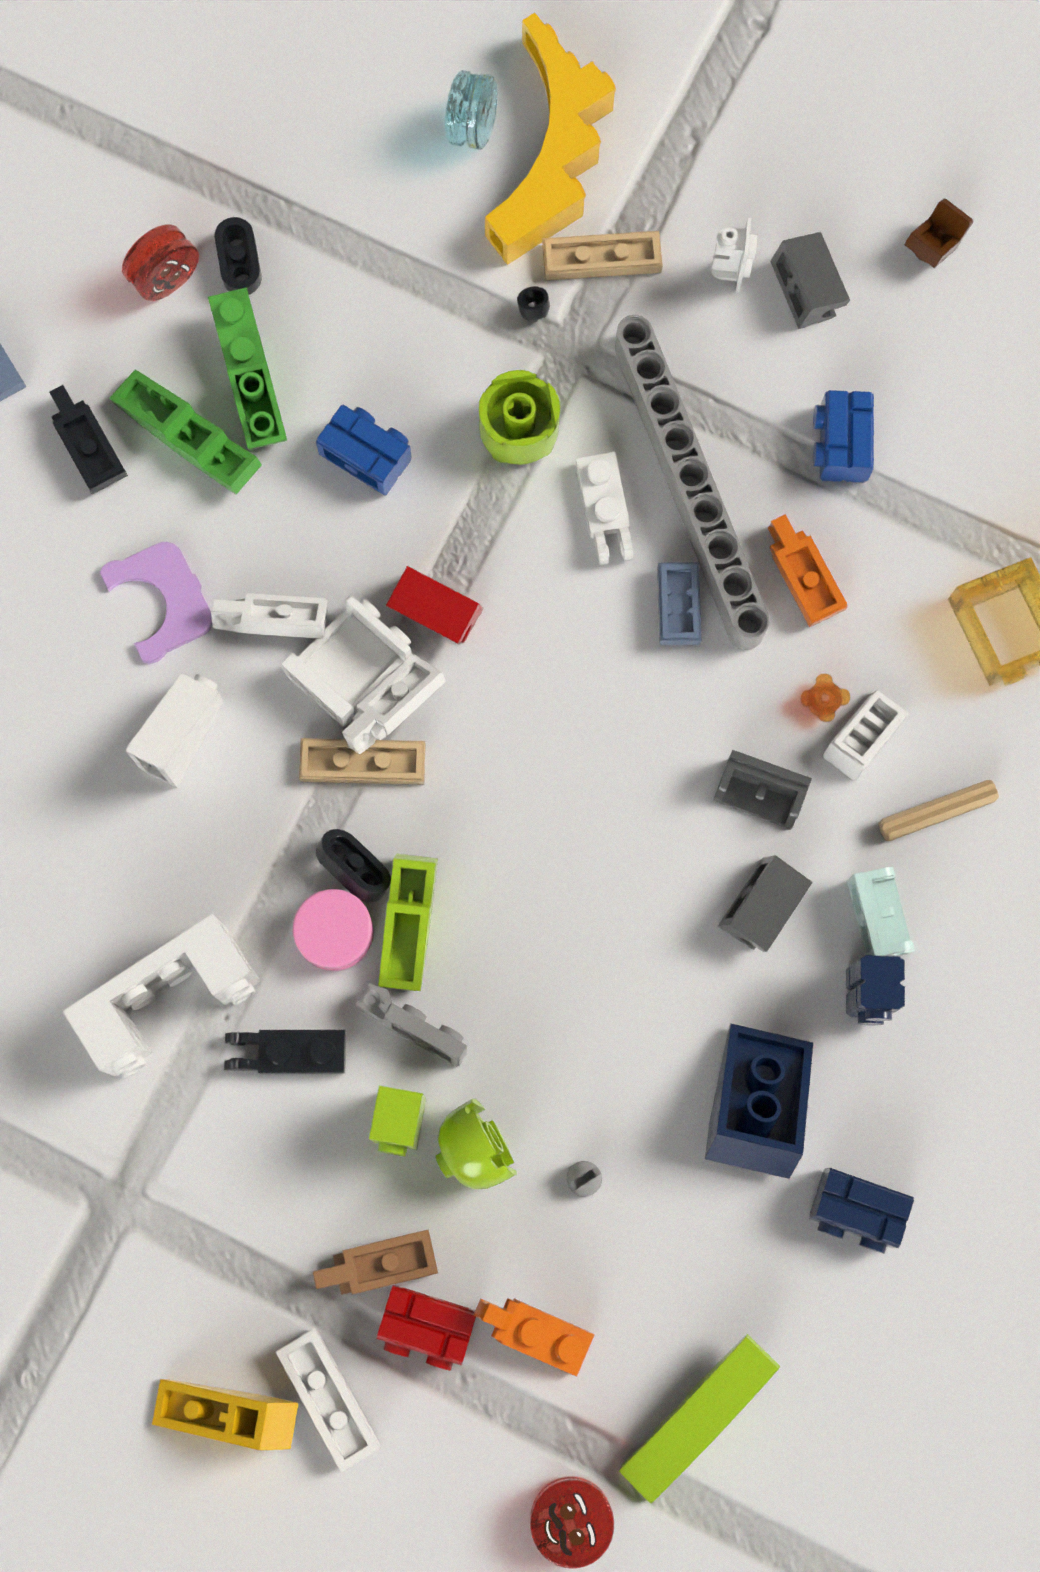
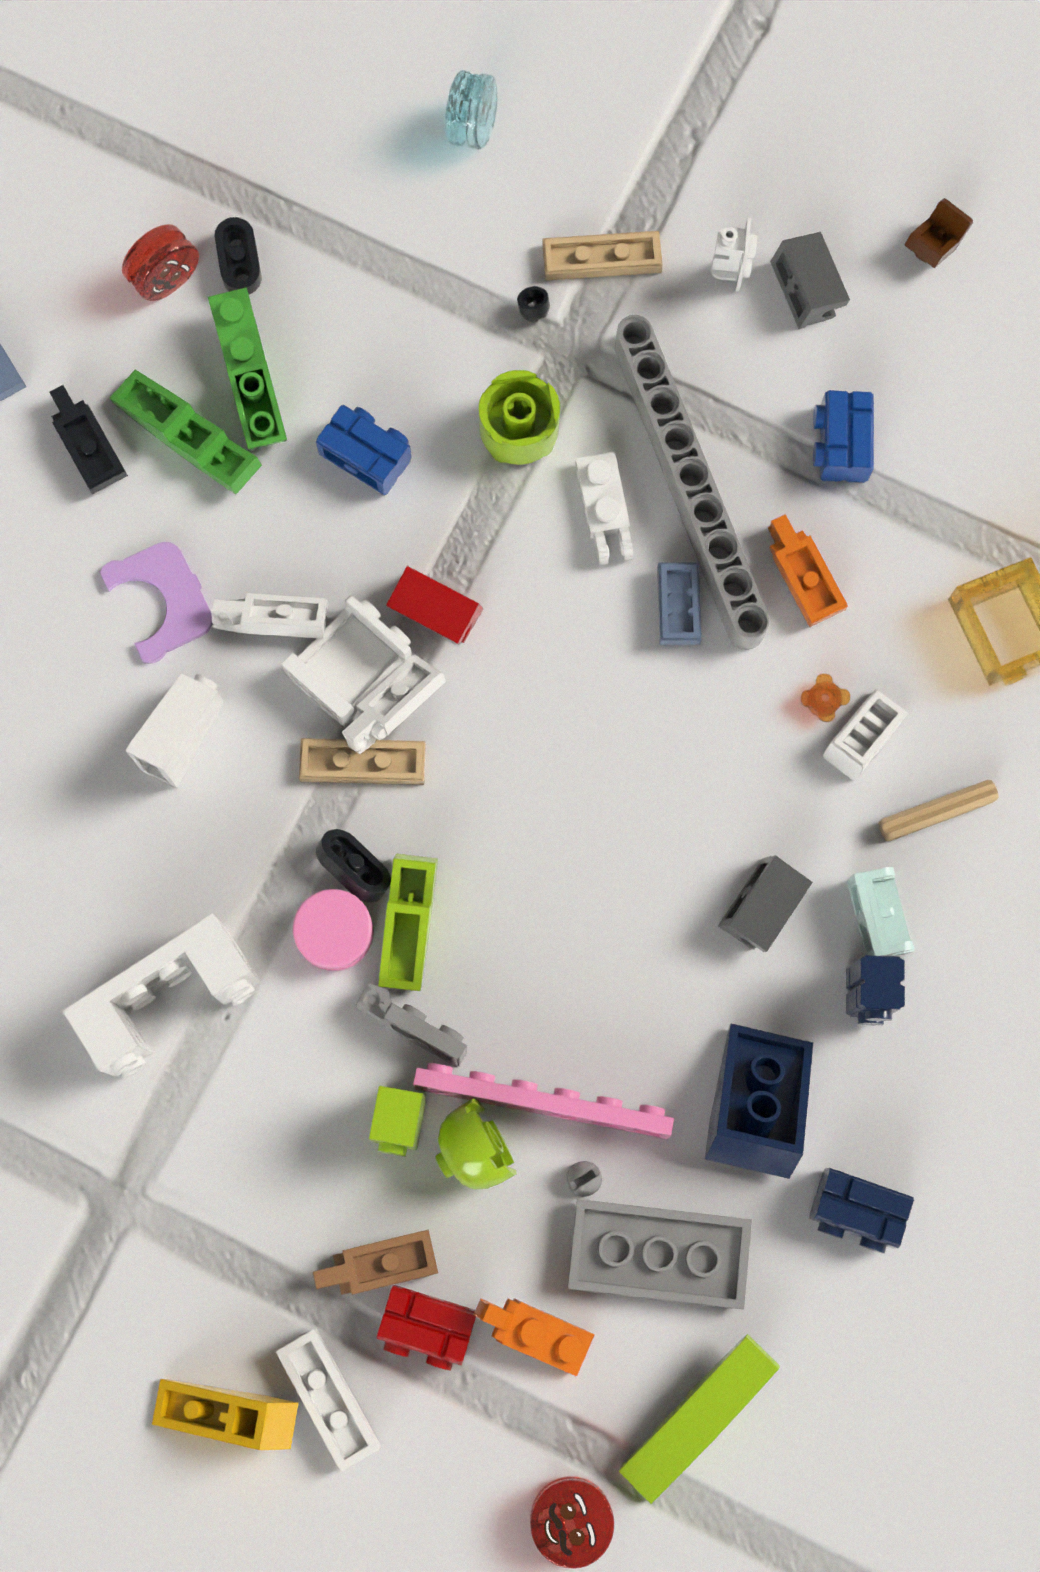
(291, 1051): black hinge -> none
(551, 193): yellow arch -> none
(562, 1104): none -> bright pink plate
(660, 1254): none -> light grey plate
(762, 789): dark grey hinge -> none

